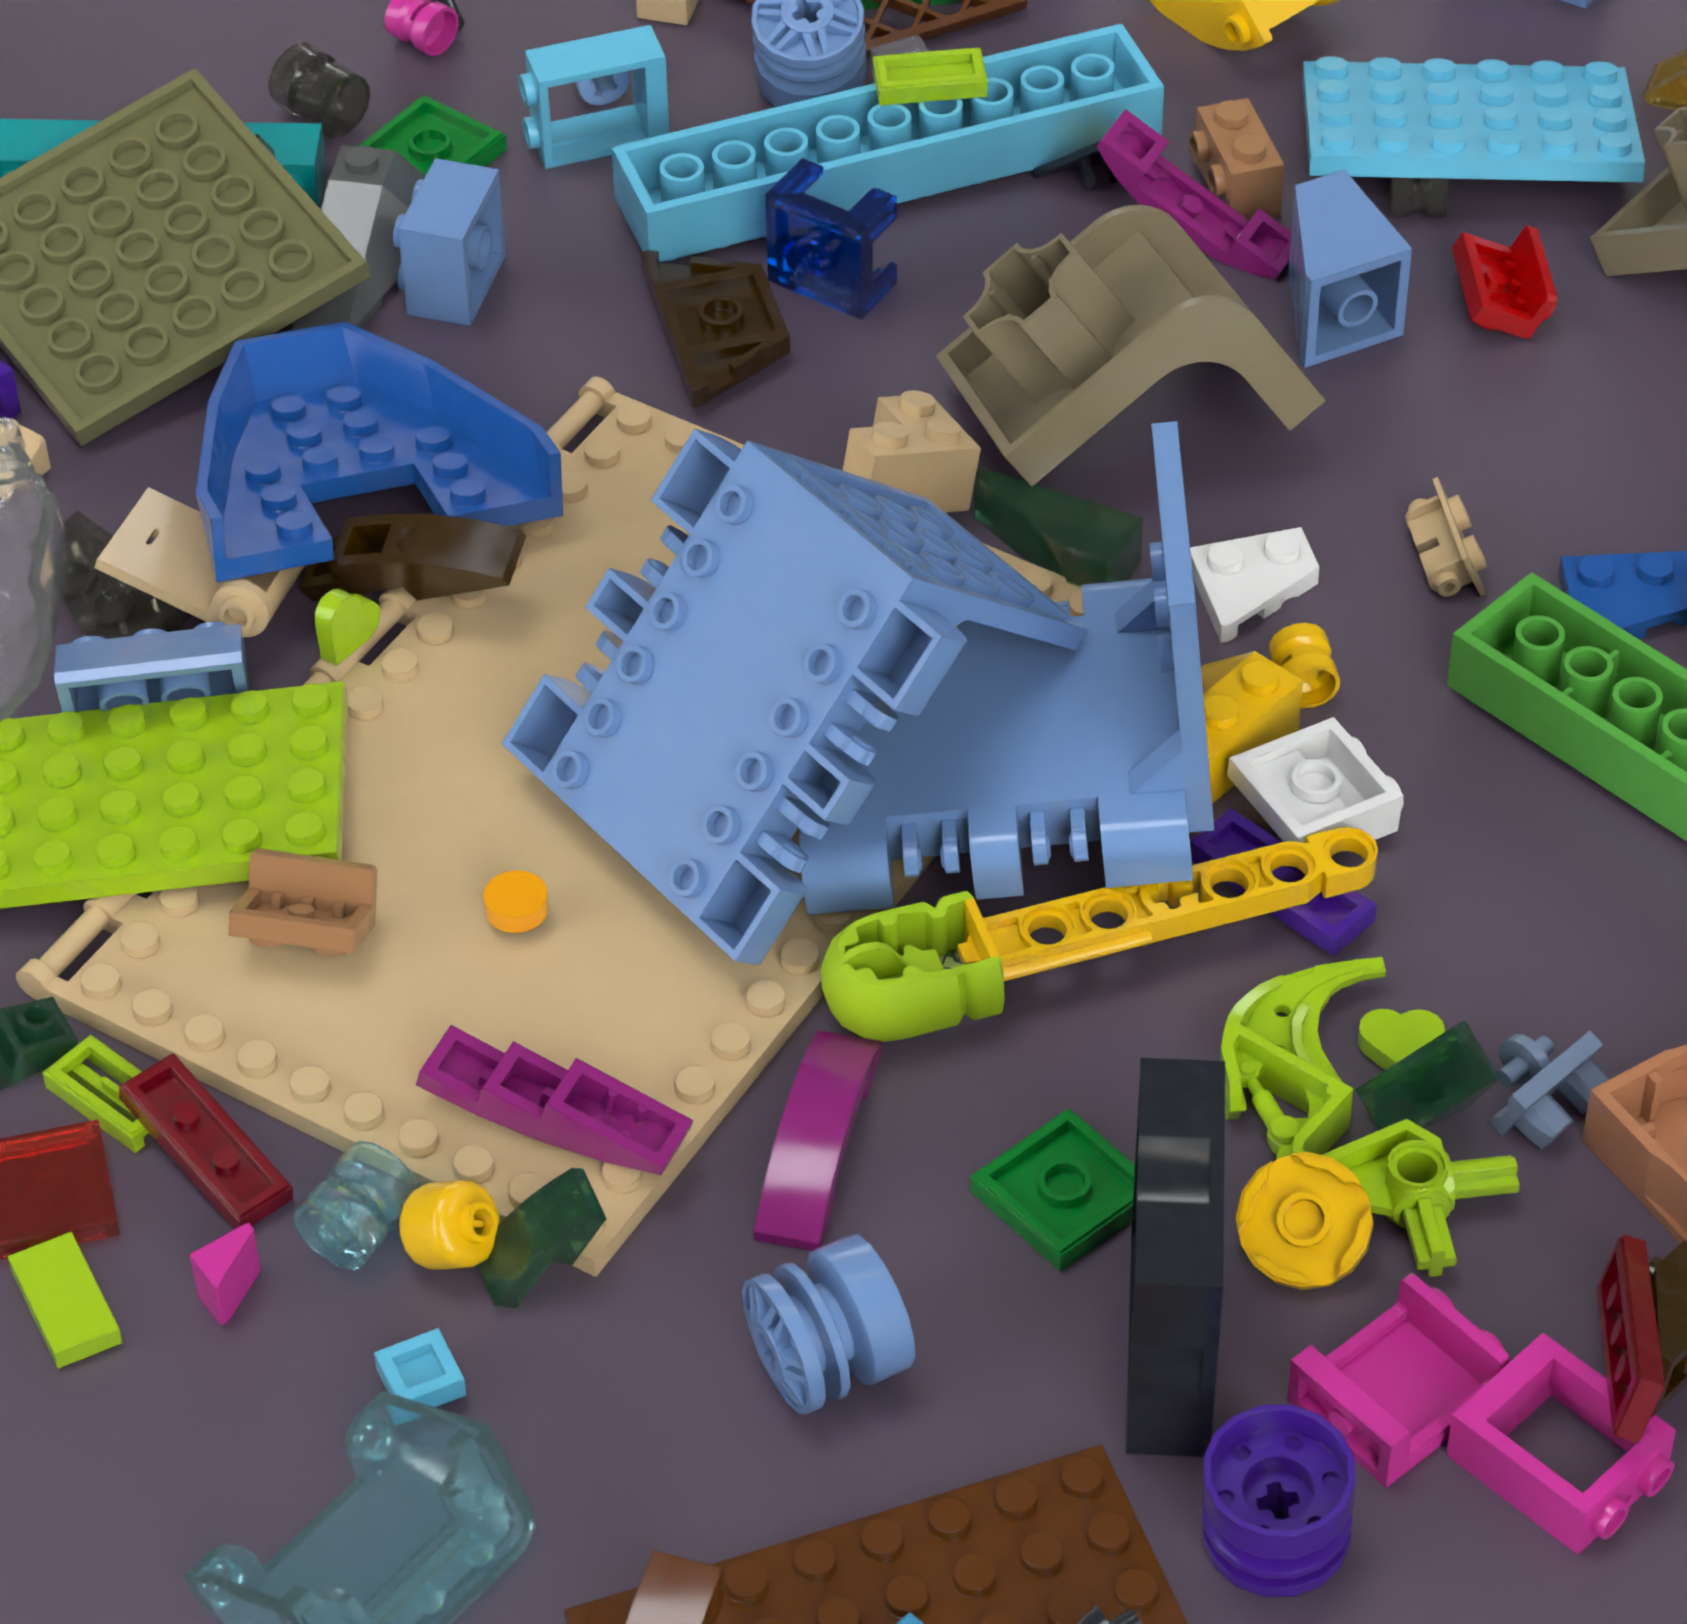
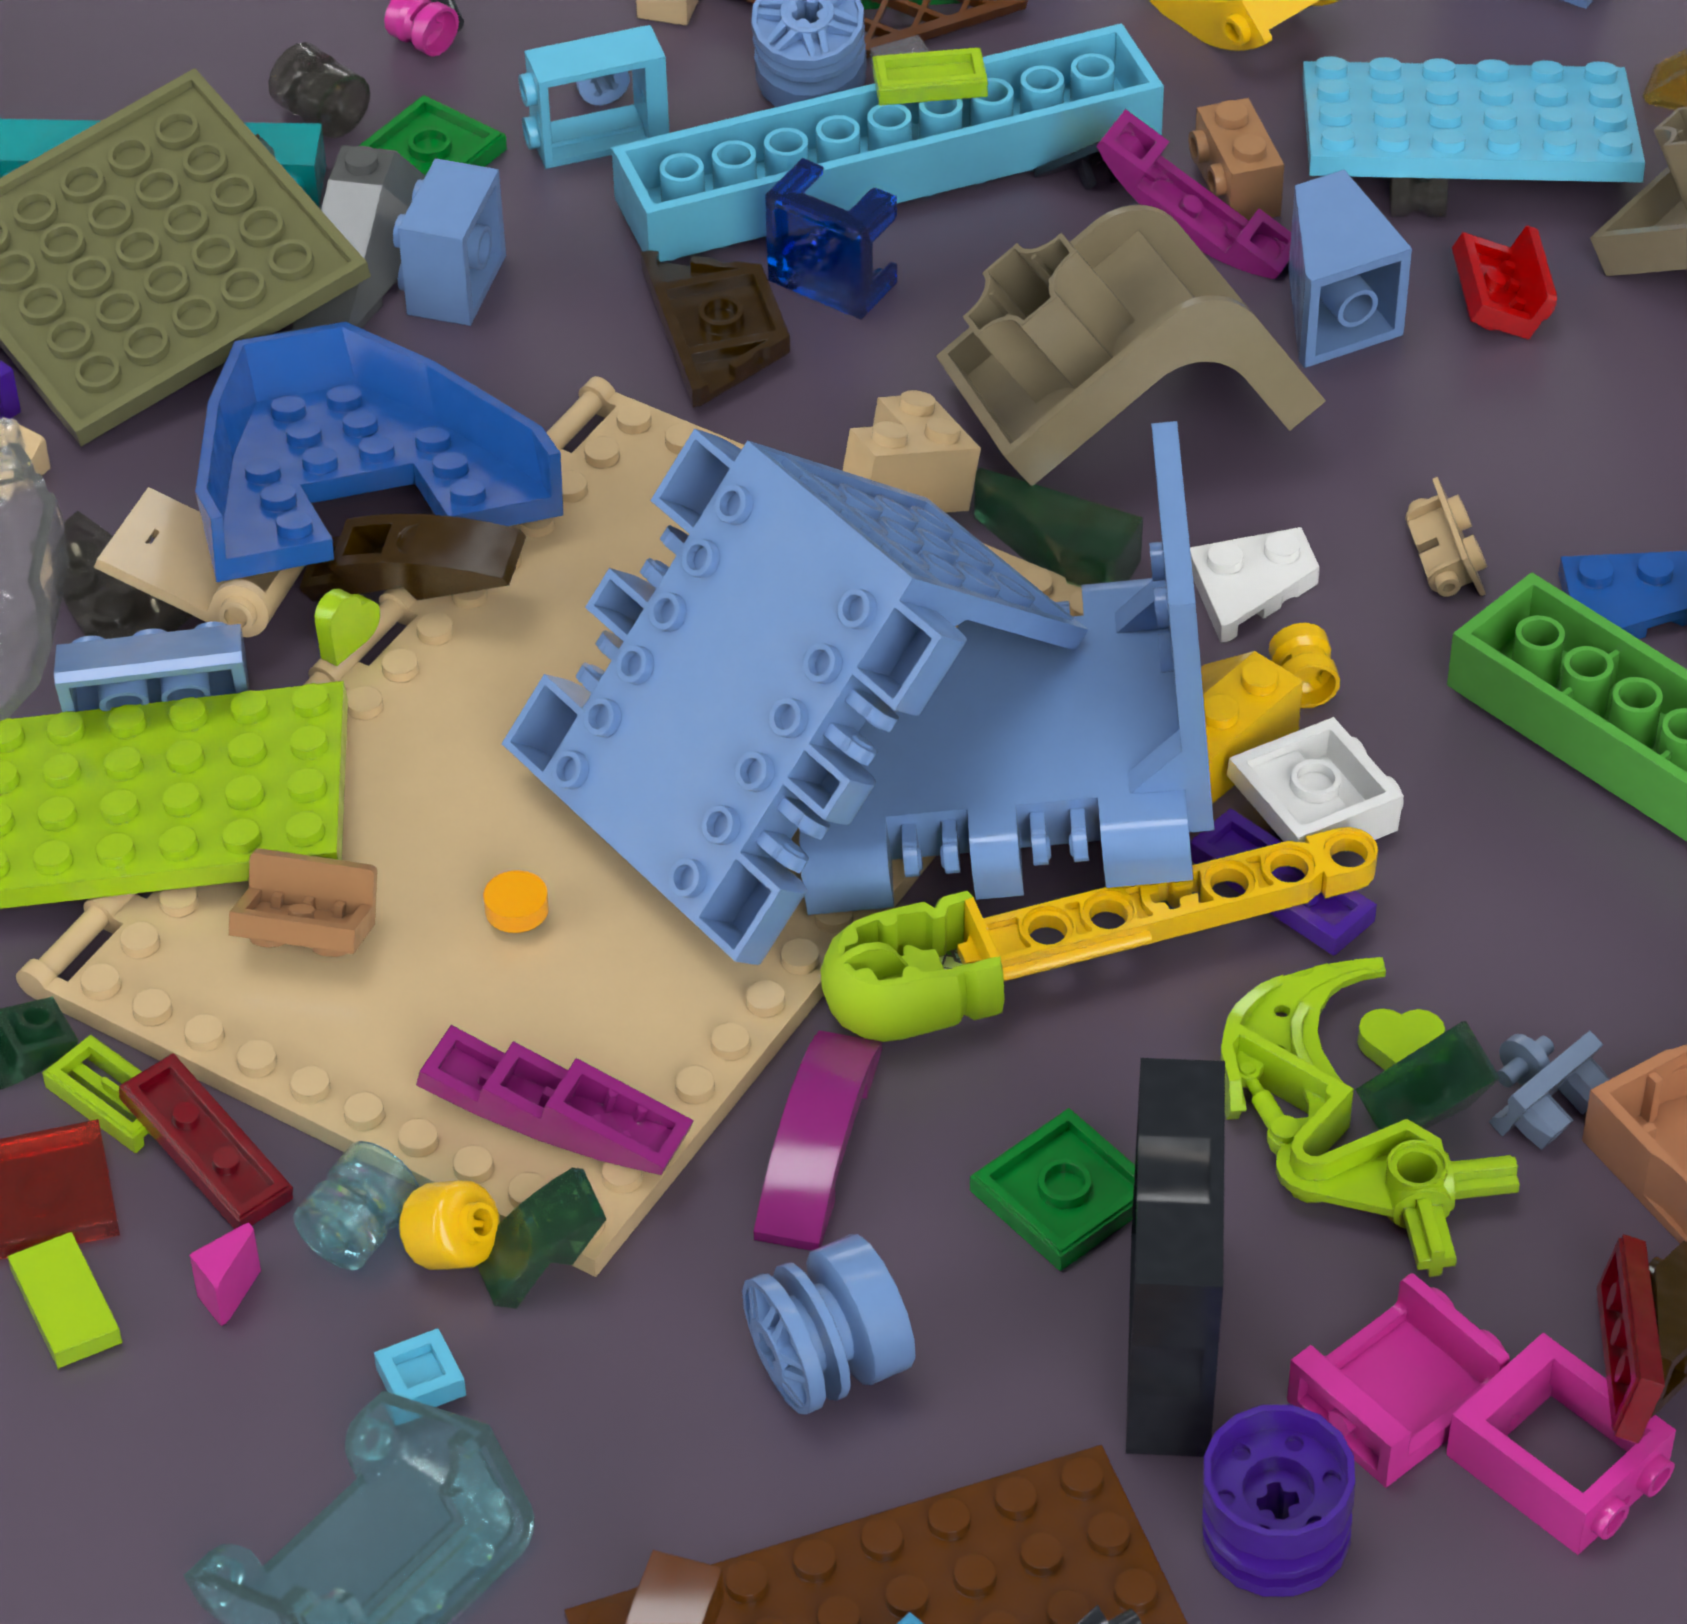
(1304, 1221): yellow tile -> none

